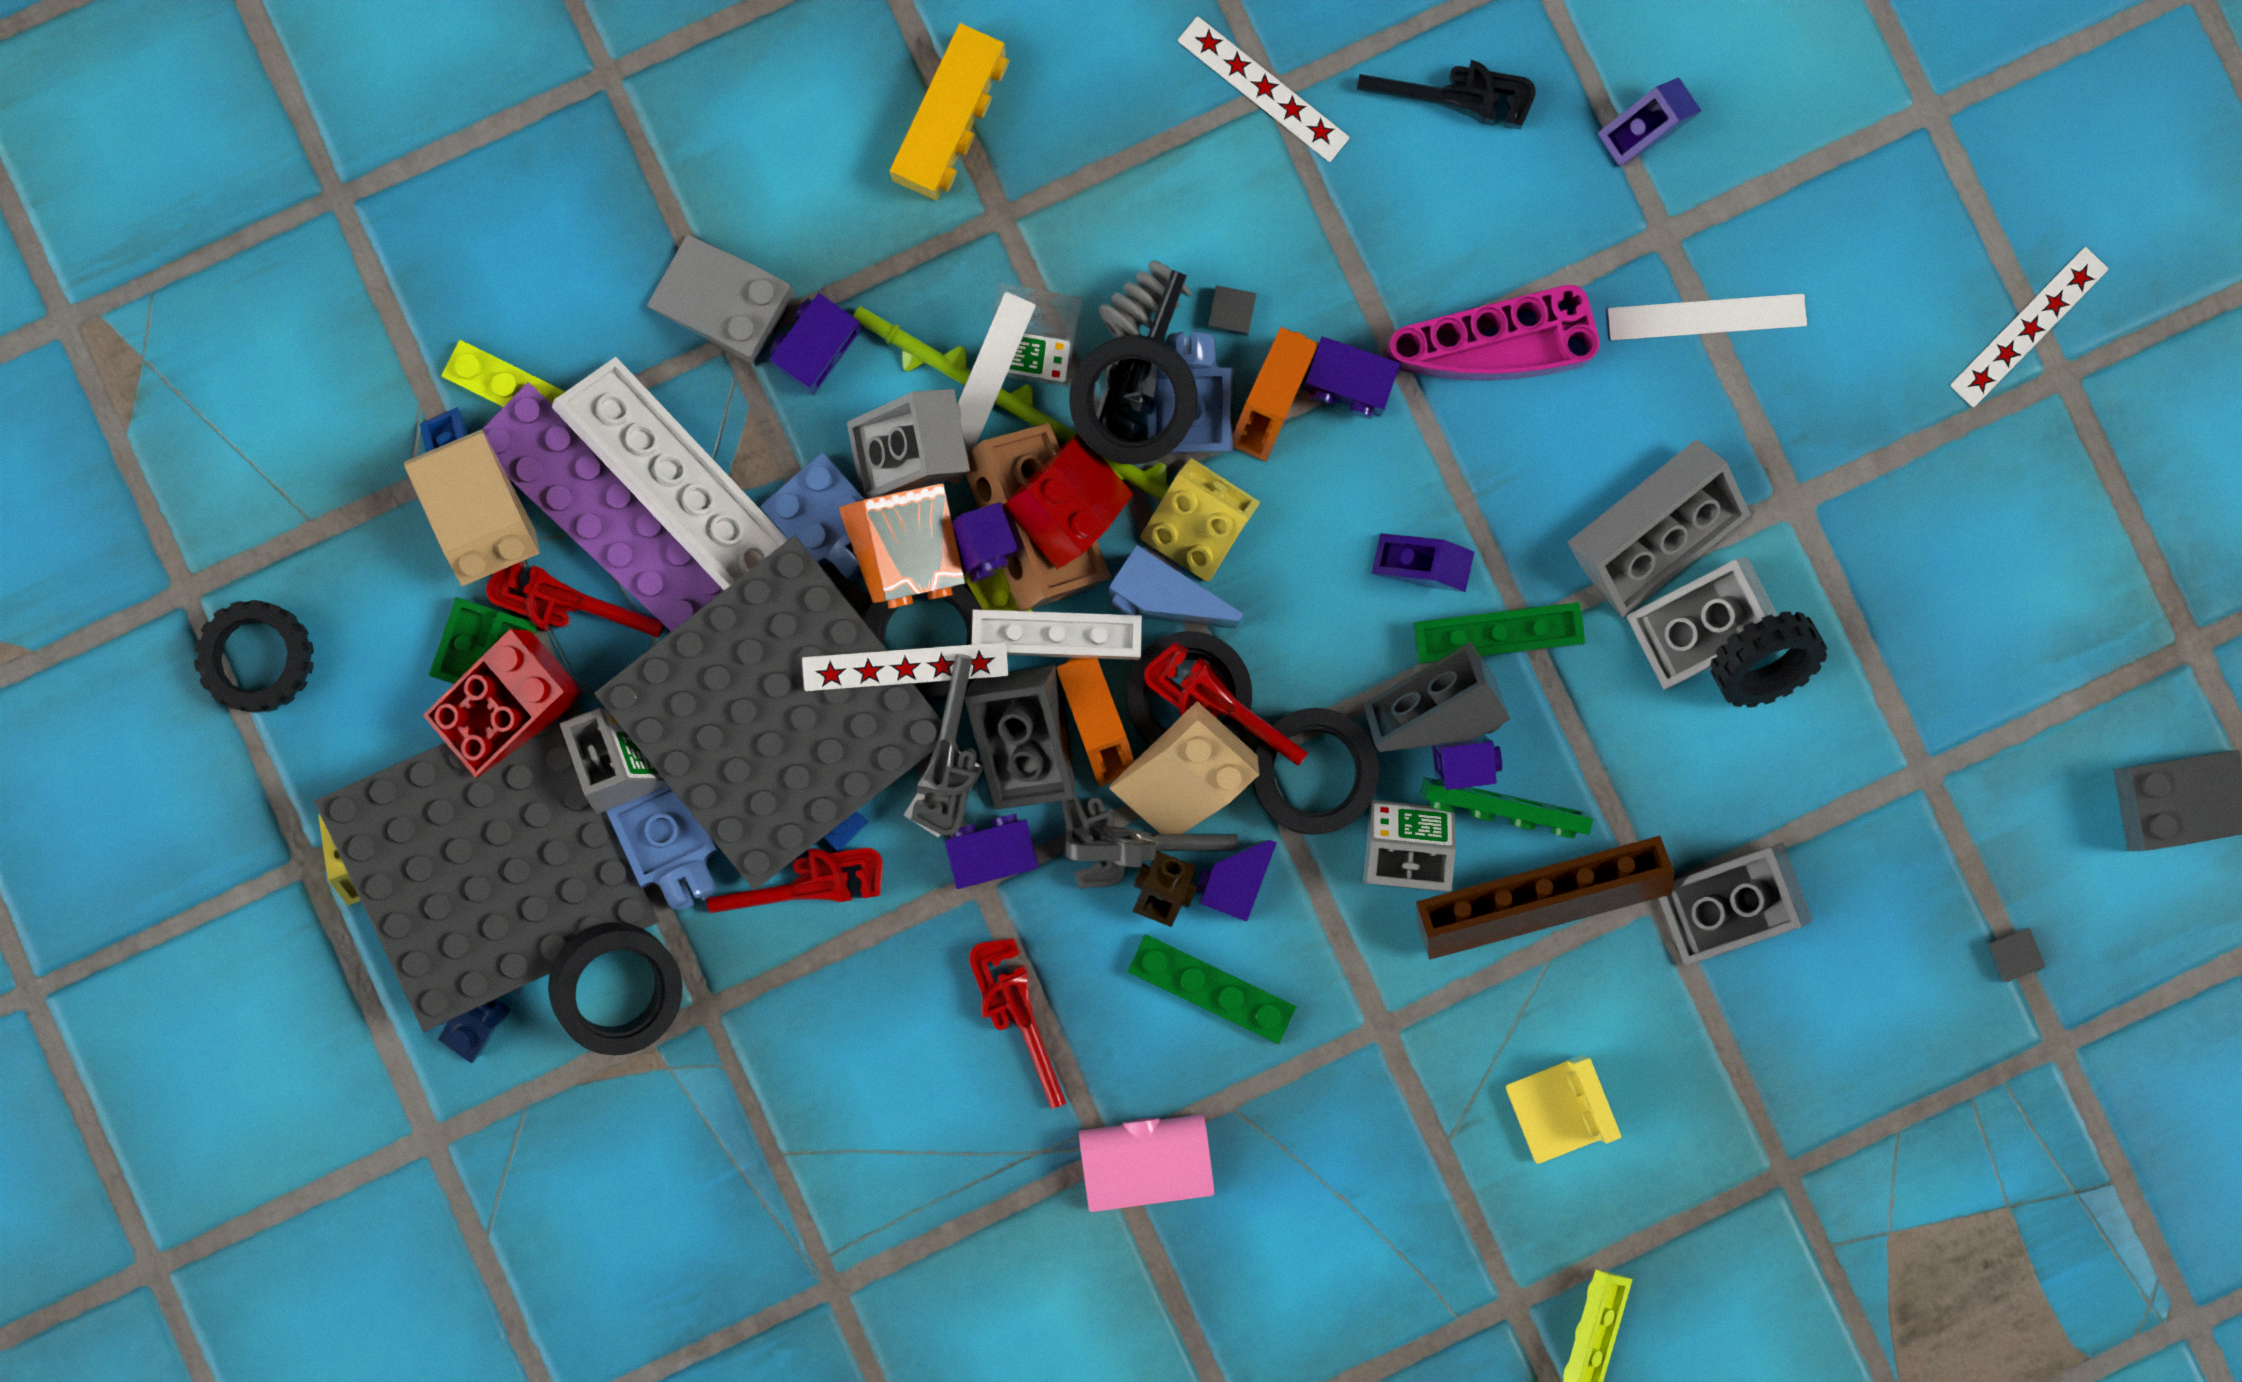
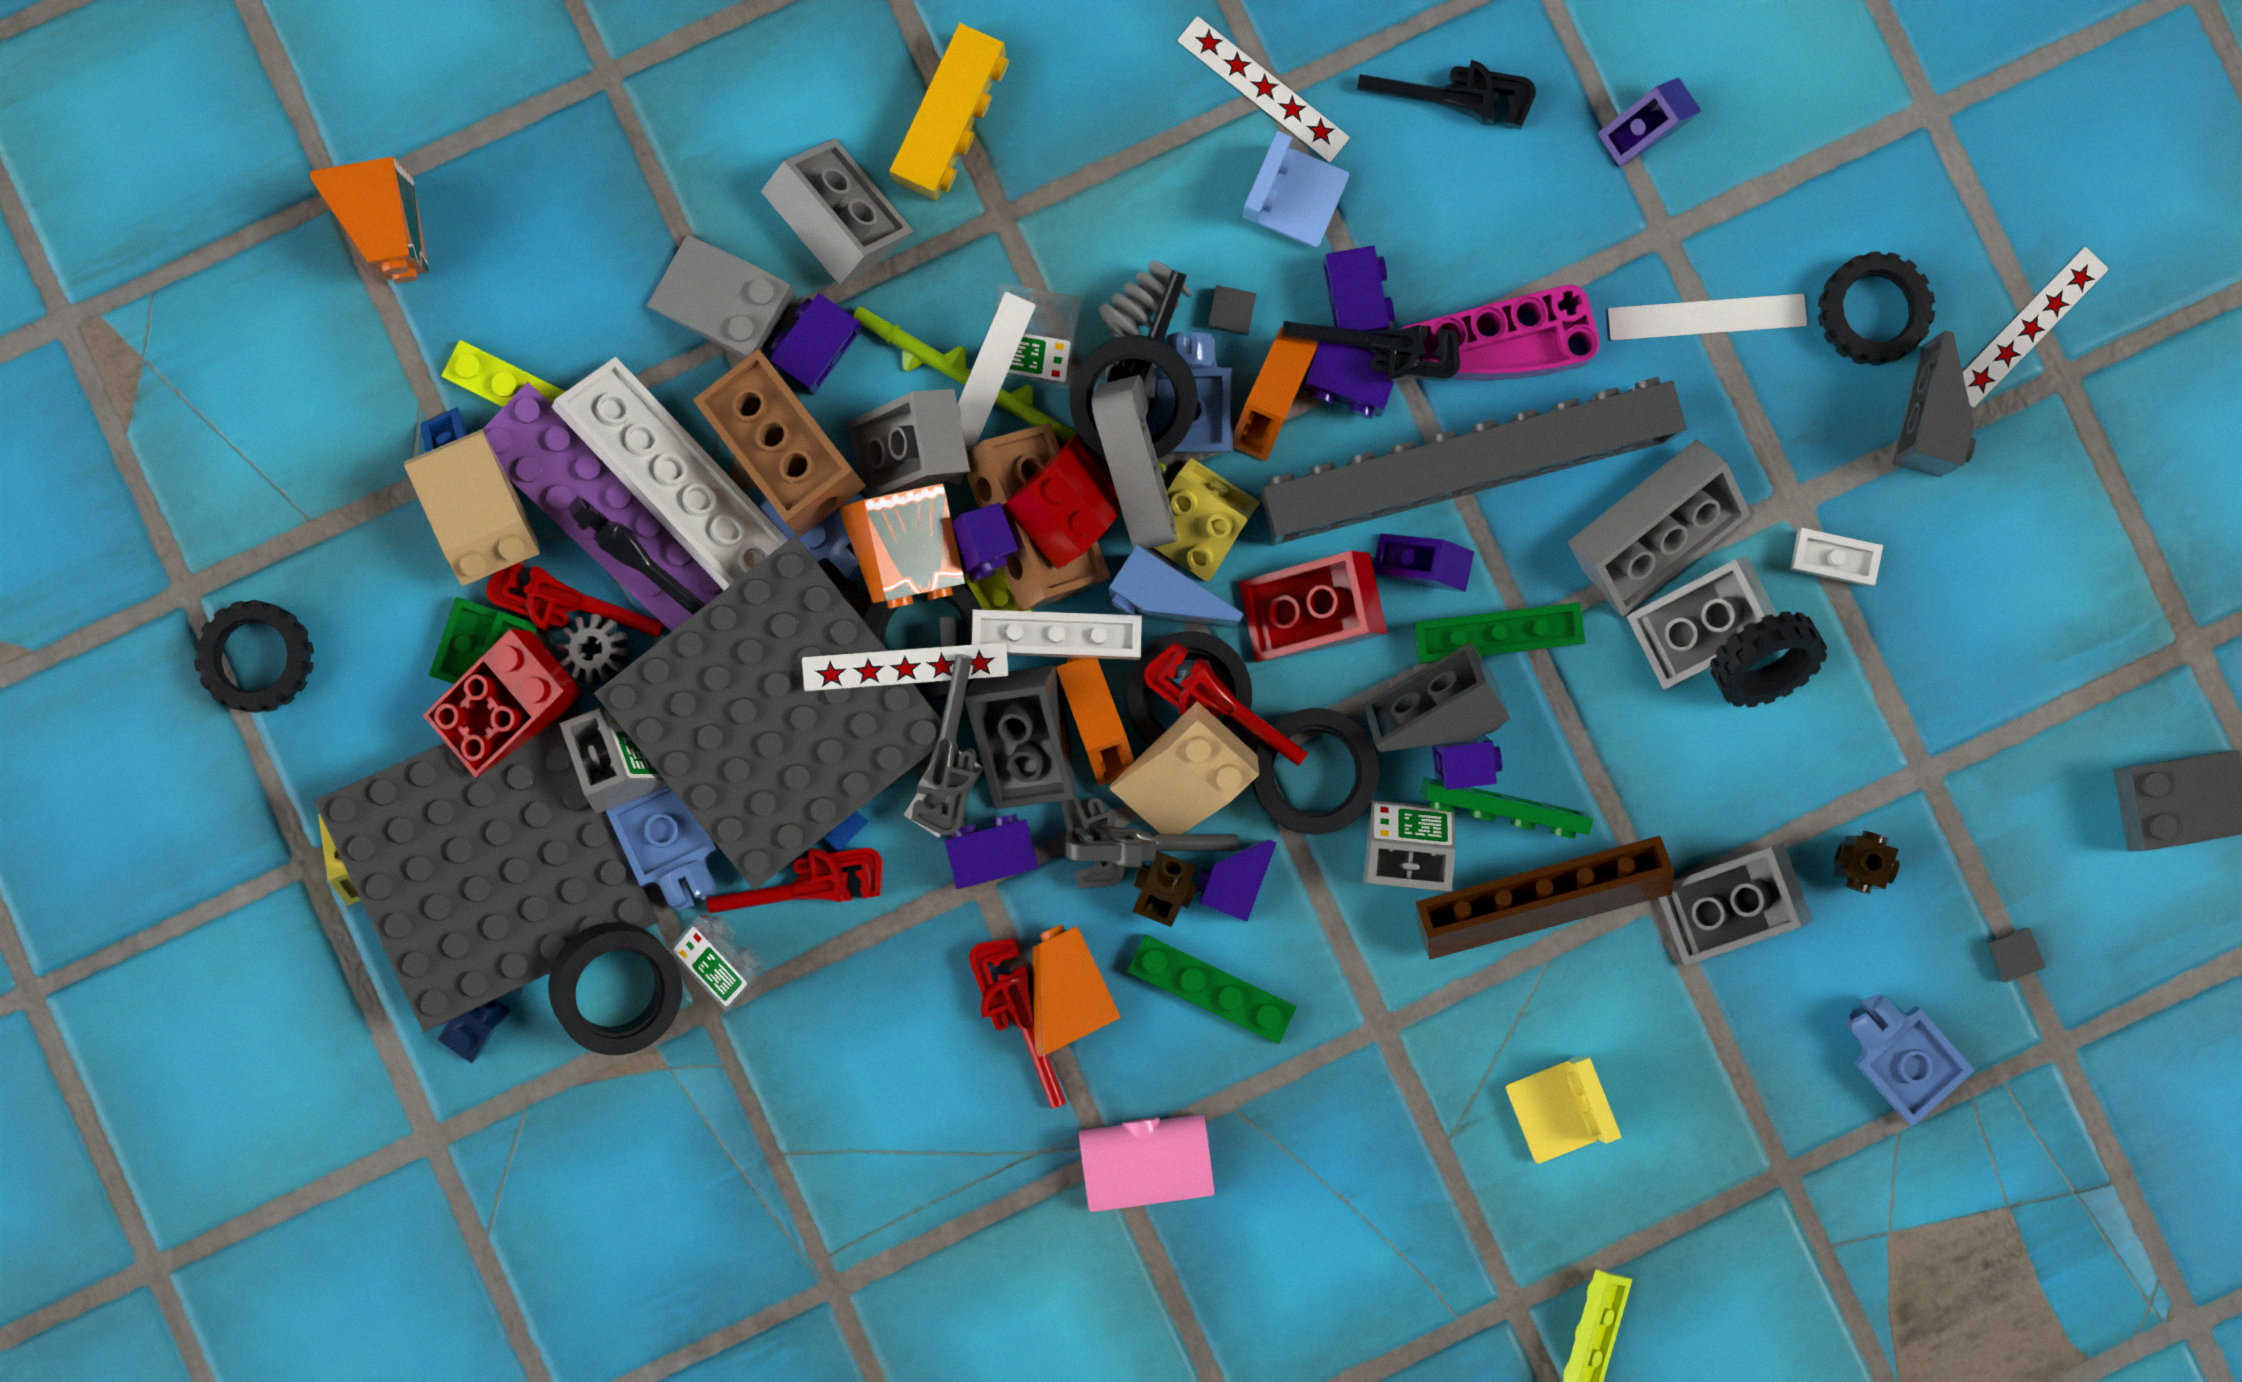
(379, 213): none -> orange slope
(585, 638): none -> light grey gear
(623, 546): none -> black piece
(718, 960): none -> slope
(755, 412): none -> medium nougat brick
(836, 210): none -> light grey slope
(949, 631): none -> dark grey tile
(1067, 991): none -> orange slope
(1122, 426): none -> light grey beam
(1295, 193): none -> light blue bracket
(1313, 606): none -> red slope
(1356, 289): none -> dark purple brick
(1395, 349): none -> black piece
(1471, 462): none -> dark grey brick
(1836, 557): none -> white plate
(1851, 862): none -> dark brown brick
(1902, 275): none -> black tyre
(1906, 1057): none -> medium blue plate
(1938, 413): none -> dark grey slope

